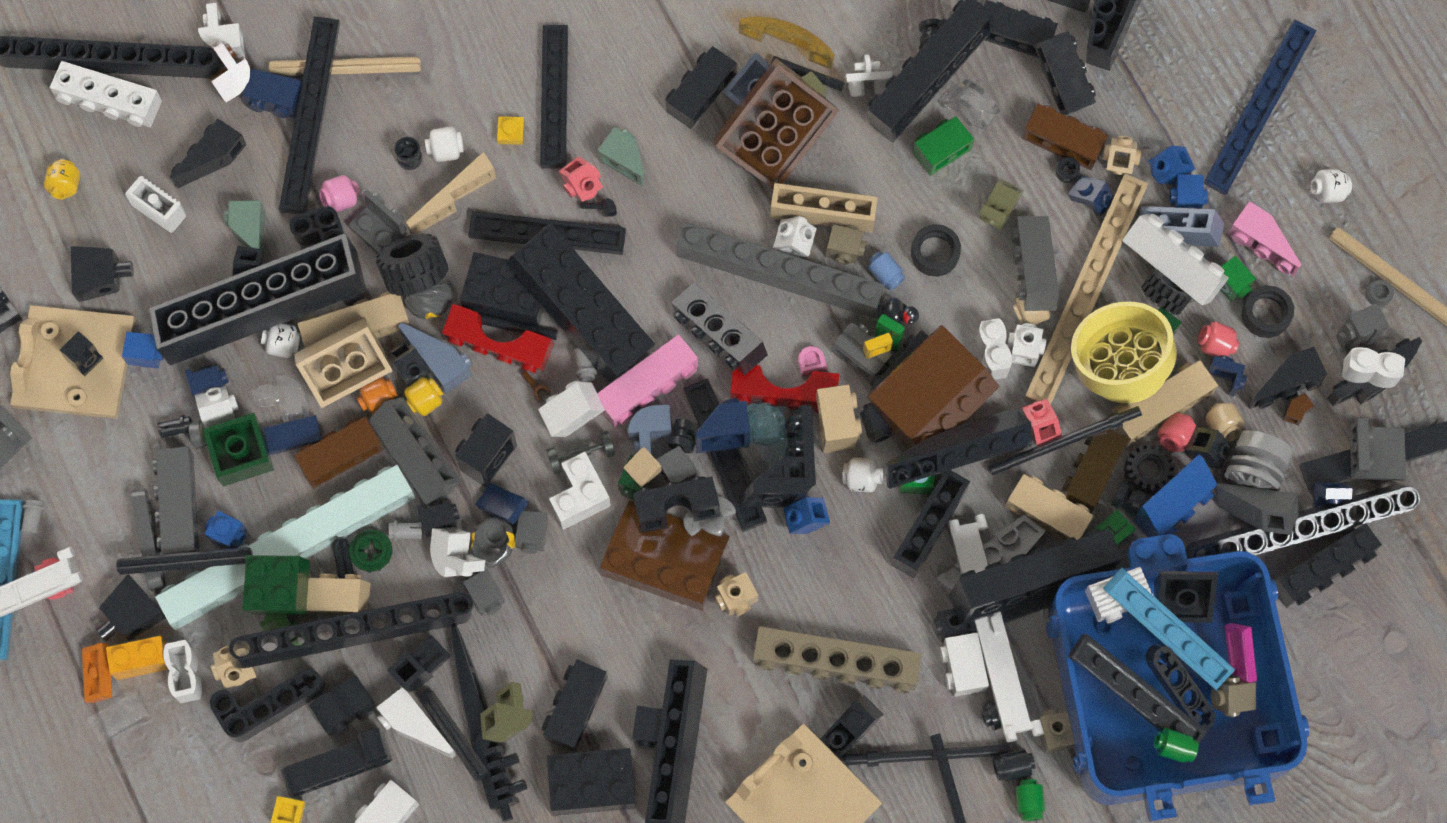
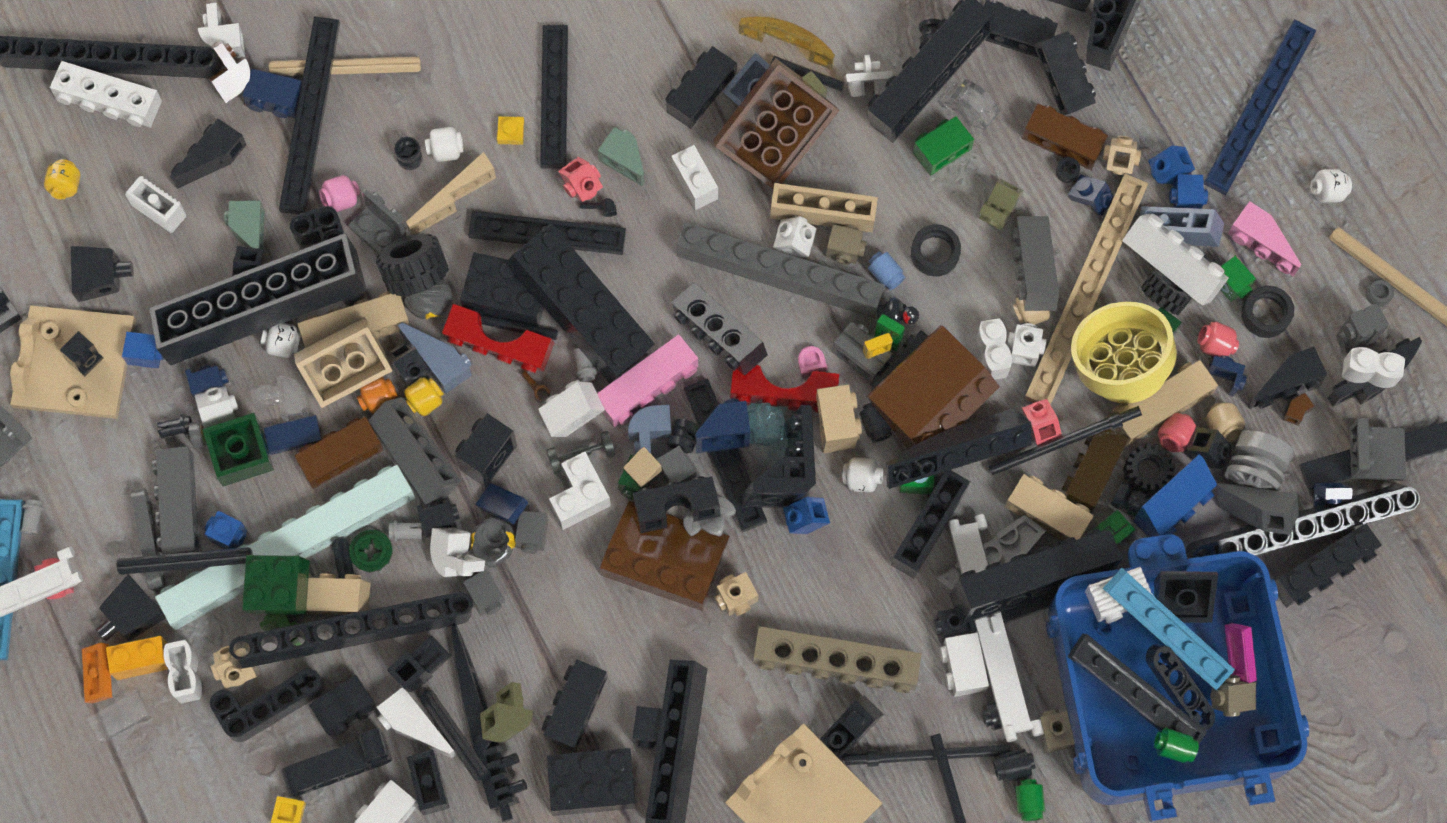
(428, 782): none -> black brick
(694, 177): none -> white brick

